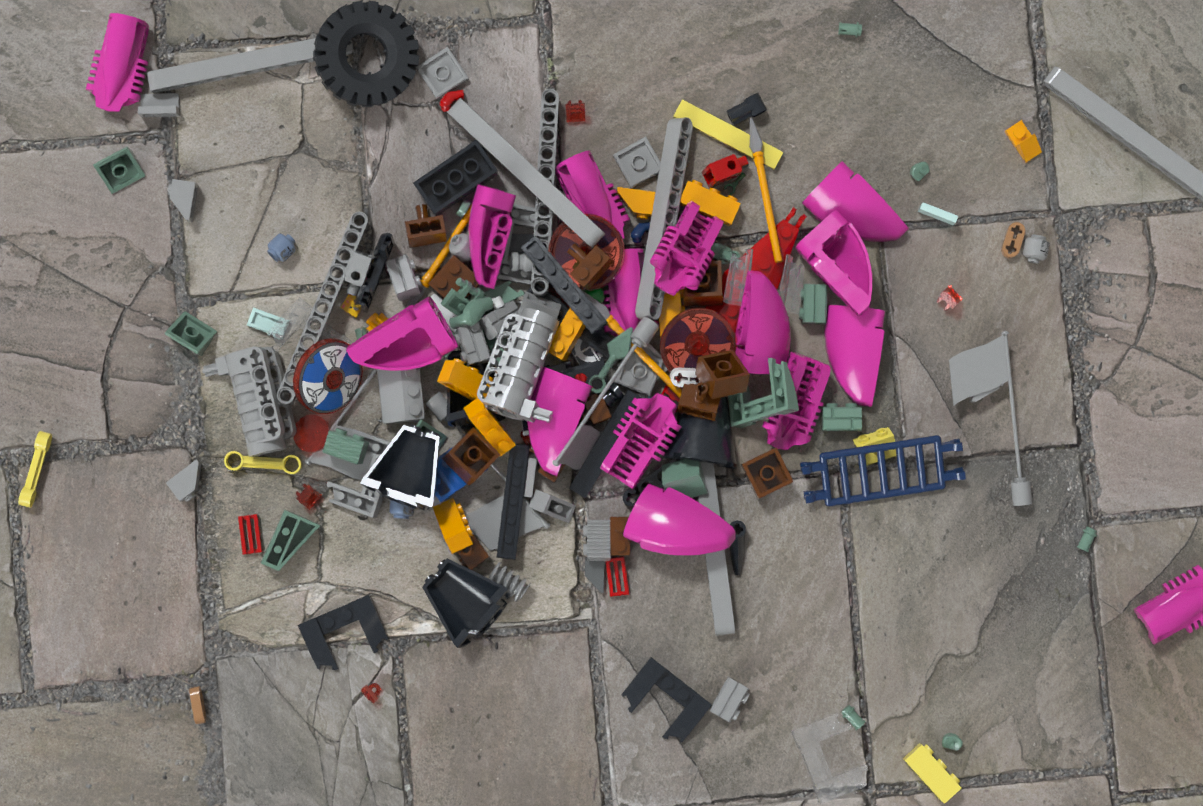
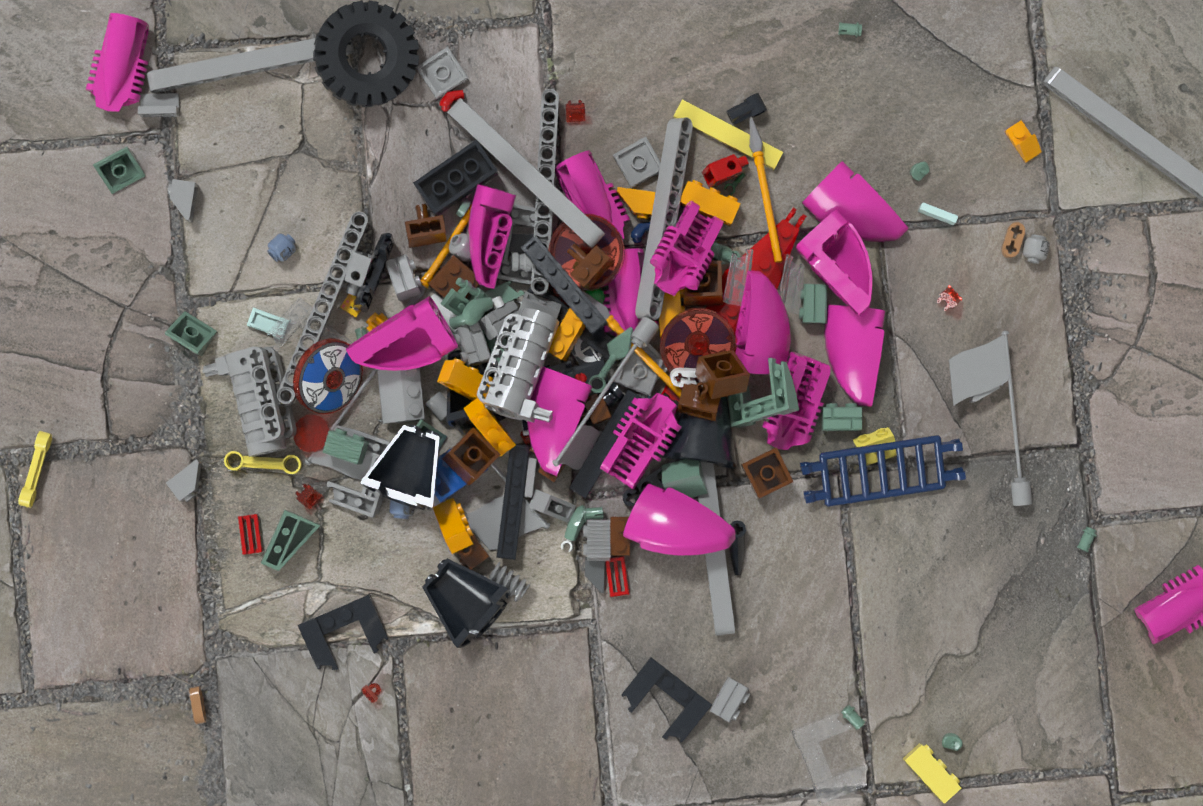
(577, 520): none -> sand green arm

